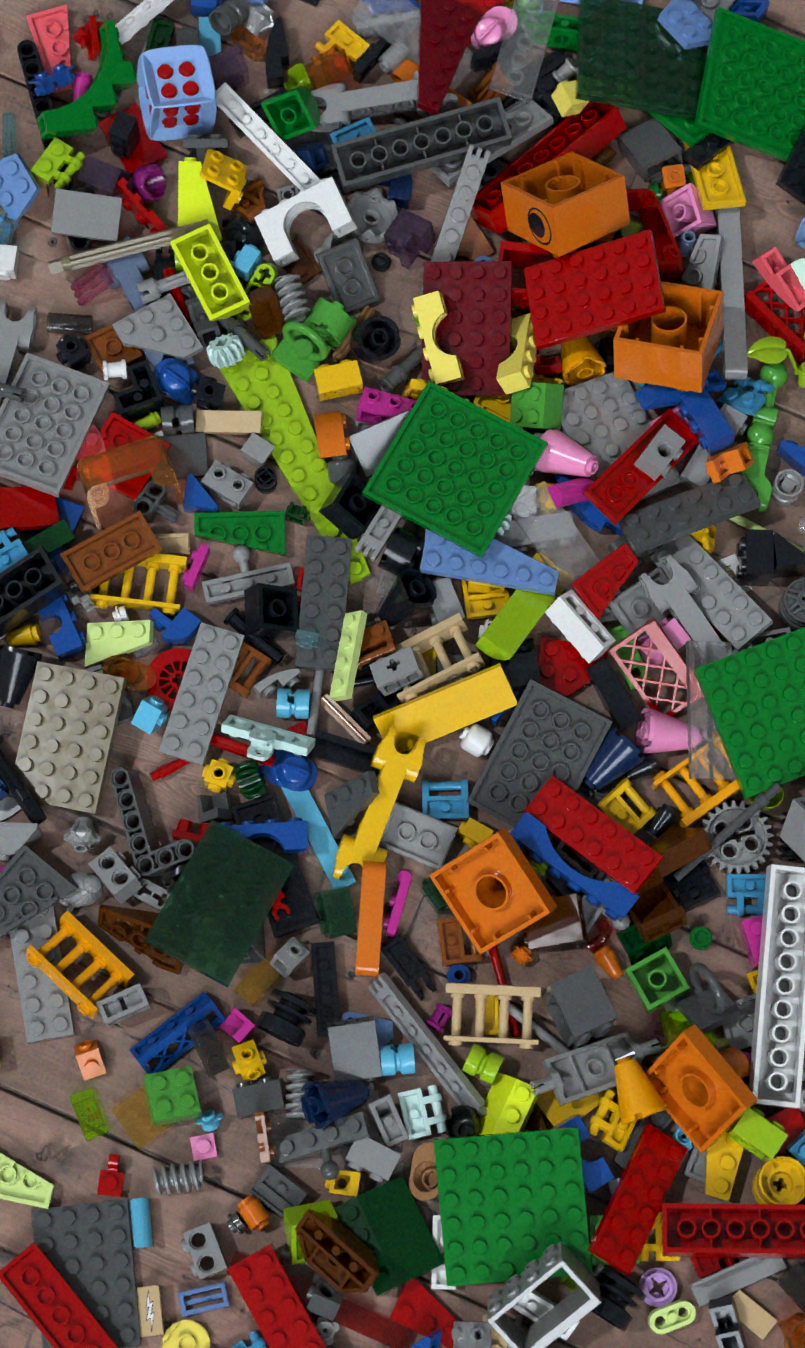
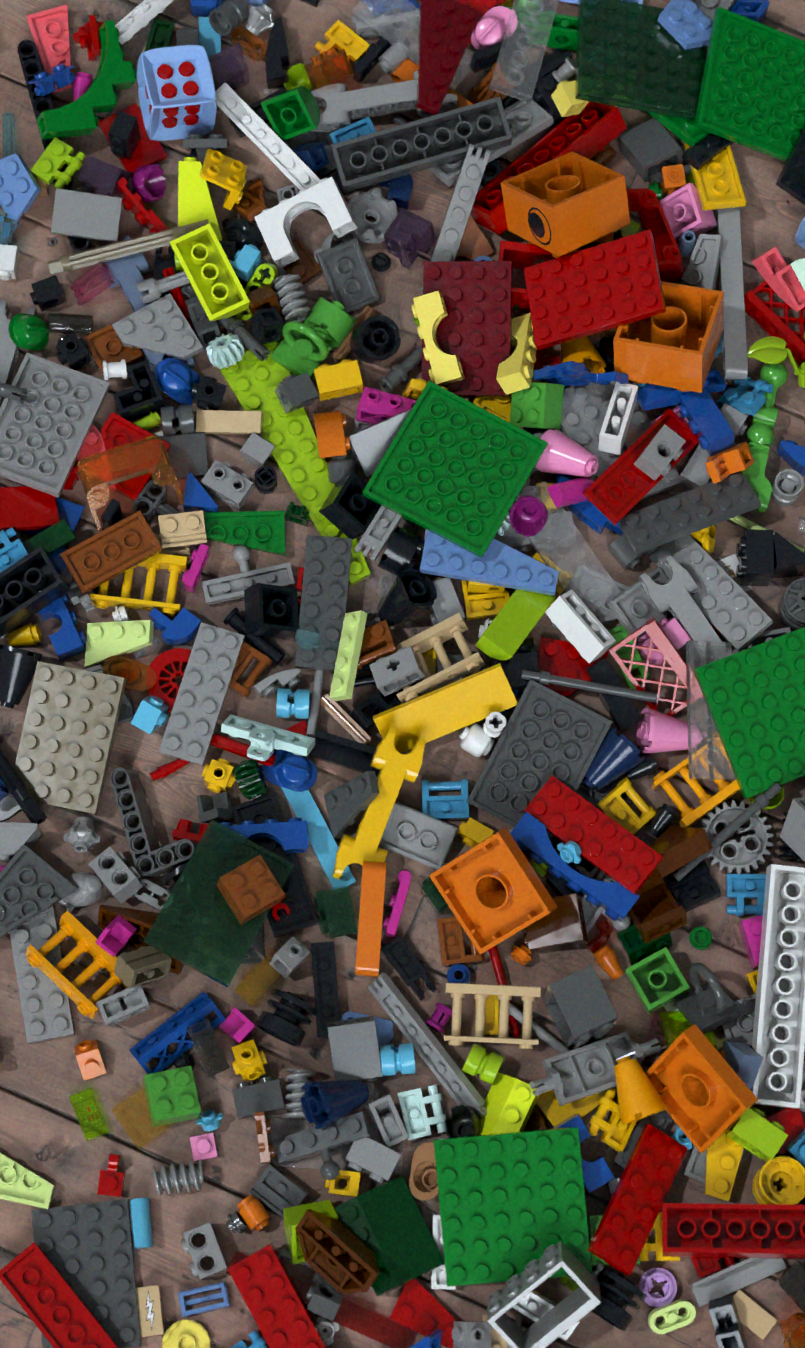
(28, 332): none -> green piece
(47, 293): none -> black brick
(112, 514): none -> black tile
(116, 935): none -> dark pink panel
(142, 966): none -> dark tan brick
(182, 529): none -> tan plate
(185, 1060): none -> black piece
(250, 889): none -> dark orange brick
(267, 325): none -> black brick
(296, 392): none -> dark grey head
(489, 728): none -> white bush
(528, 515): none -> magenta hair
(545, 678): none -> dark grey bar
(570, 852): none -> medium azure plate
(576, 374): none -> blue wing
(602, 581): red wing -> none
(618, 418): none -> white brick
(743, 1061): none -> sand blue slope

